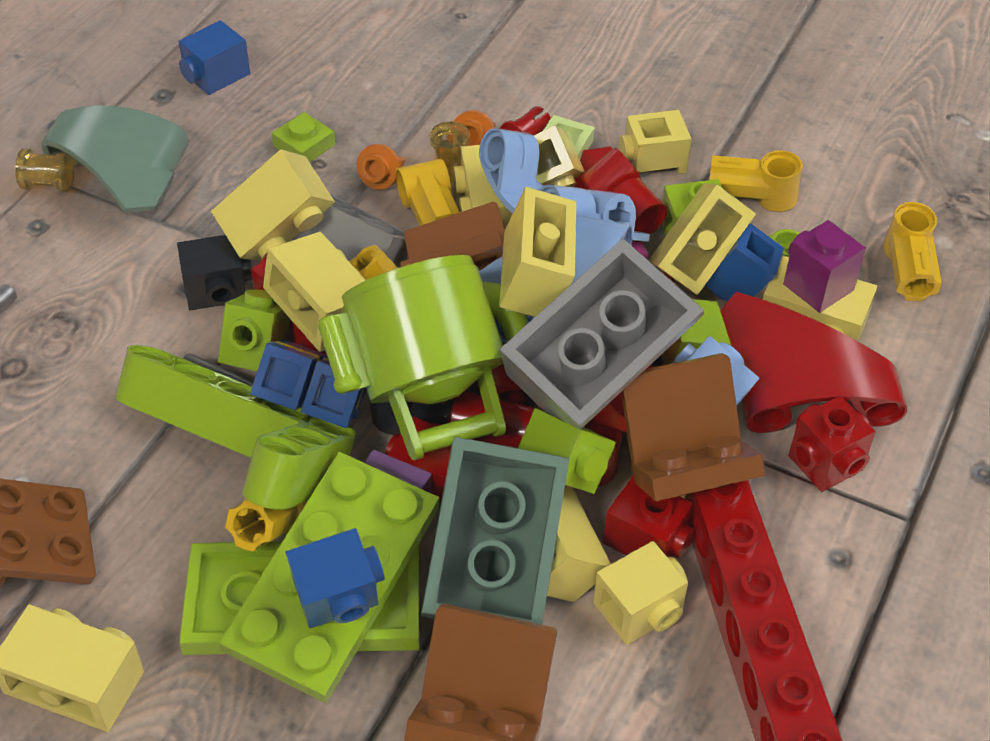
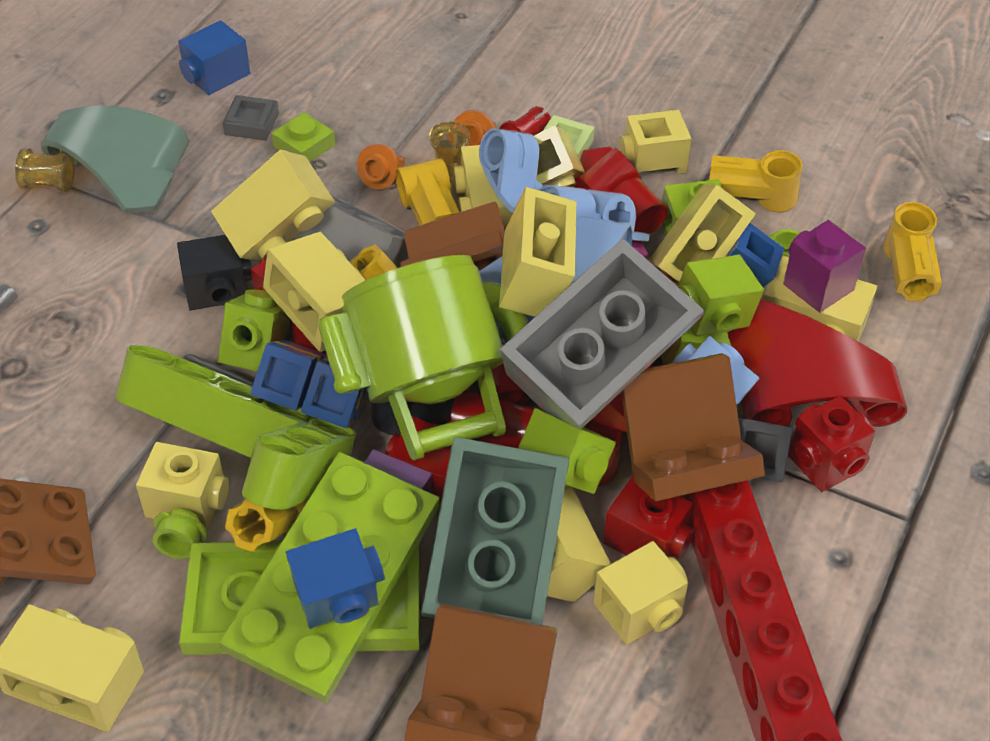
(177, 531): none -> lime plate
(182, 479): none -> light yellow brick
(250, 117): none -> dark grey tile
(724, 291): none -> lime brick
(771, 441): none -> black brick

